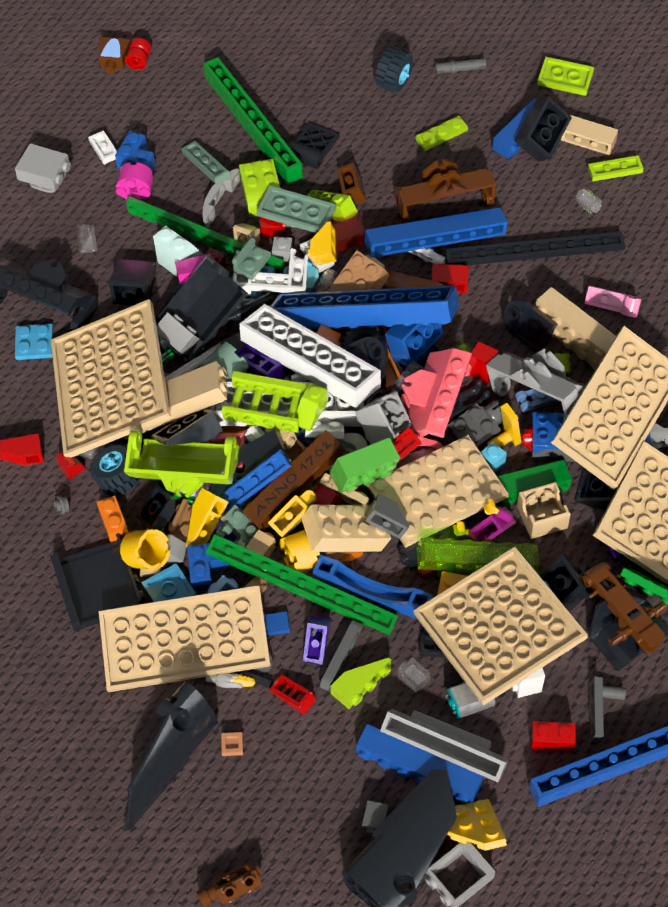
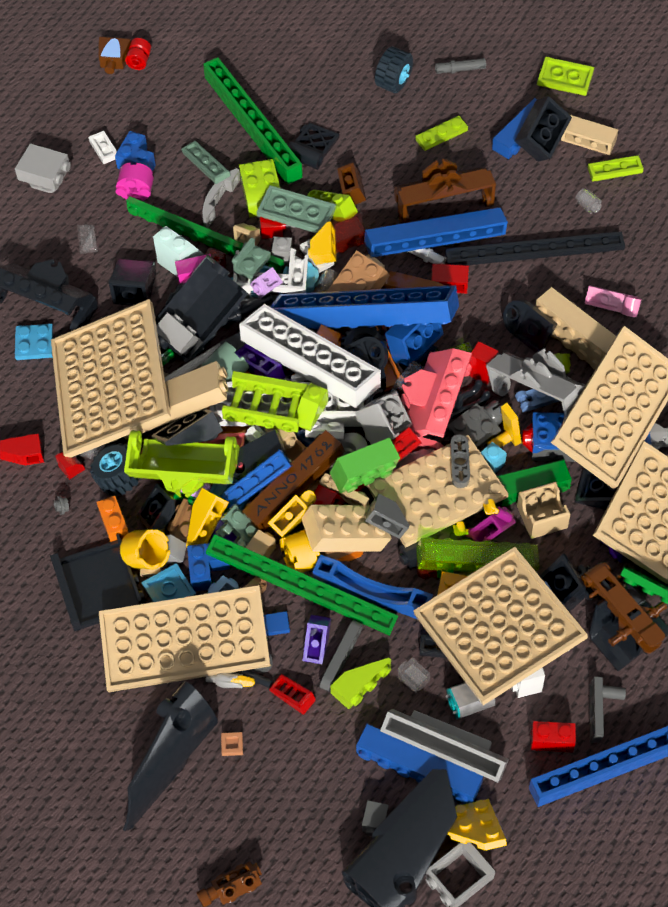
(266, 282): none -> lavender bracket
(455, 468): none -> dark grey beam

